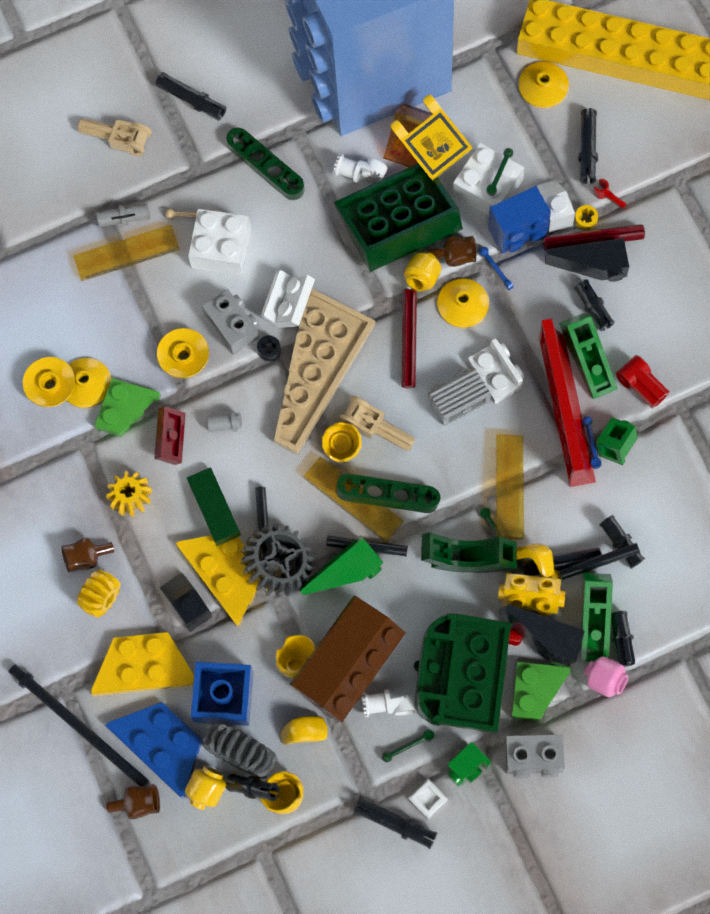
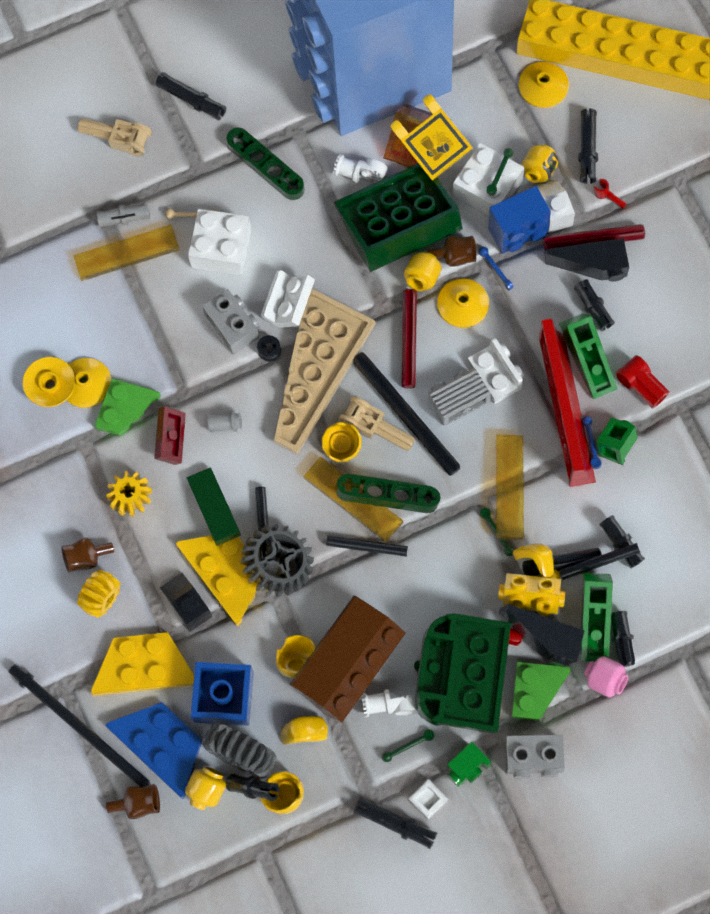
(179, 342): yellow dish -> none
(347, 567): green slope -> none
(406, 414): none -> black axle
(469, 556): dark green arch -> none
(540, 163): none -> yellow head
(589, 210): yellow bush -> none

